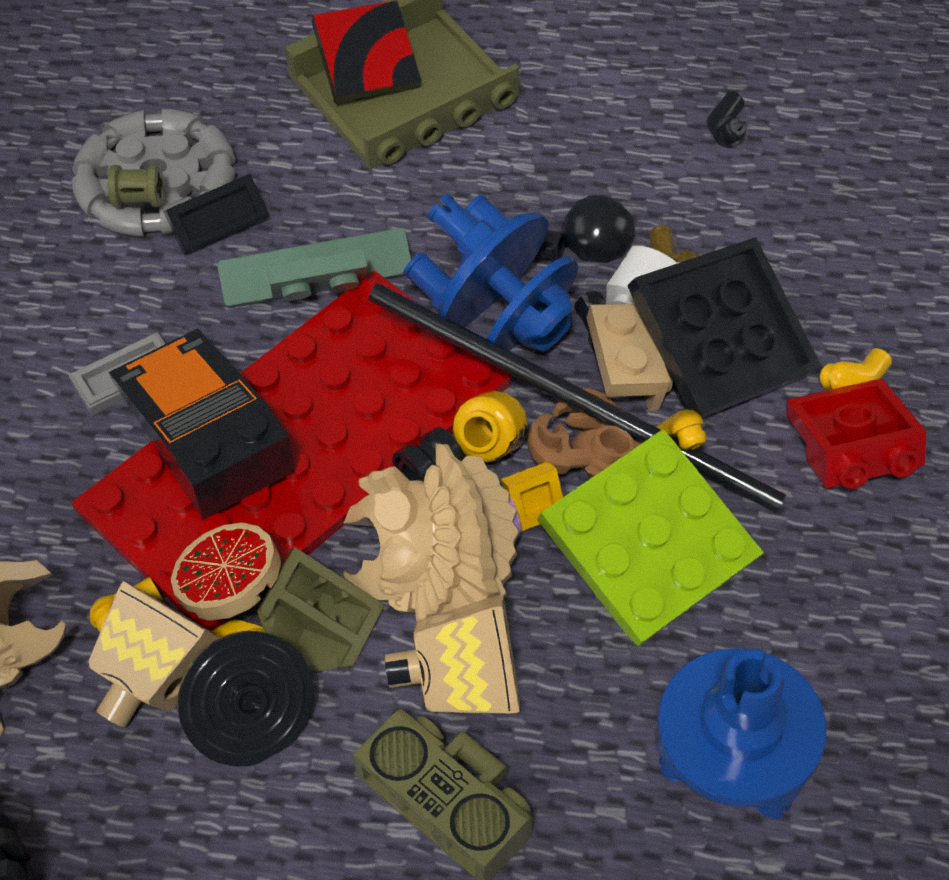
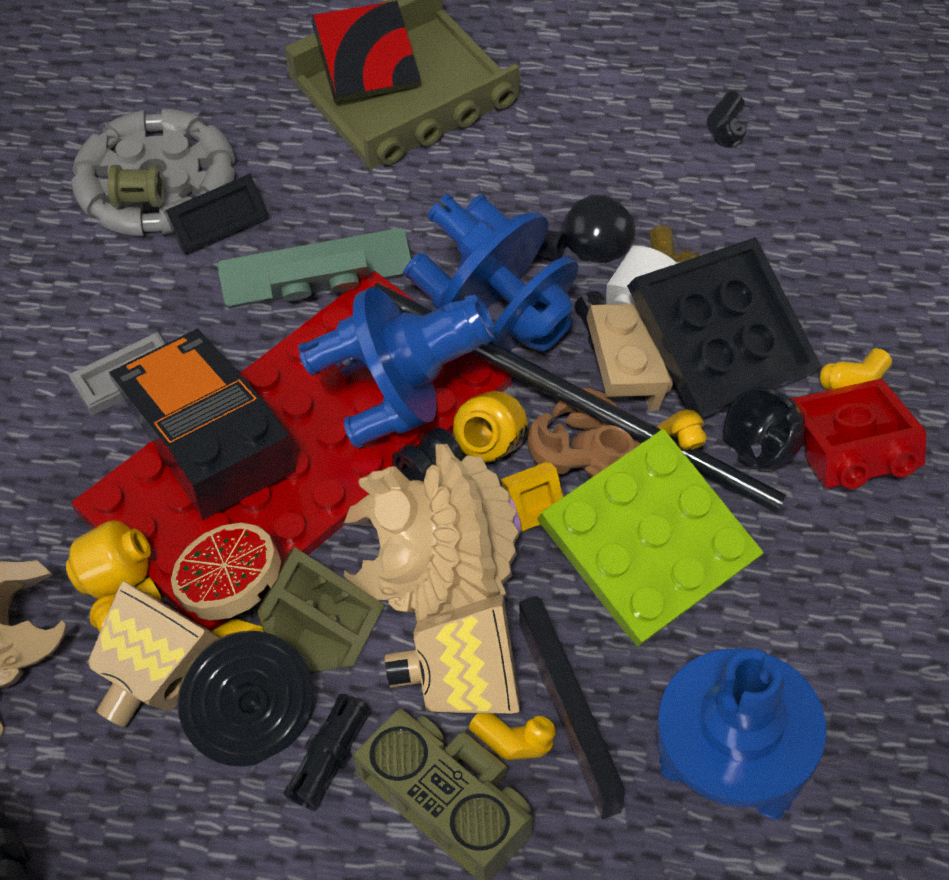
(107, 558): none -> yellow head
(327, 751): none -> black pin
(402, 355): none -> blue piece
(514, 743): none -> yellow arm
(571, 708): none -> black tile
(766, 419): none -> black hair

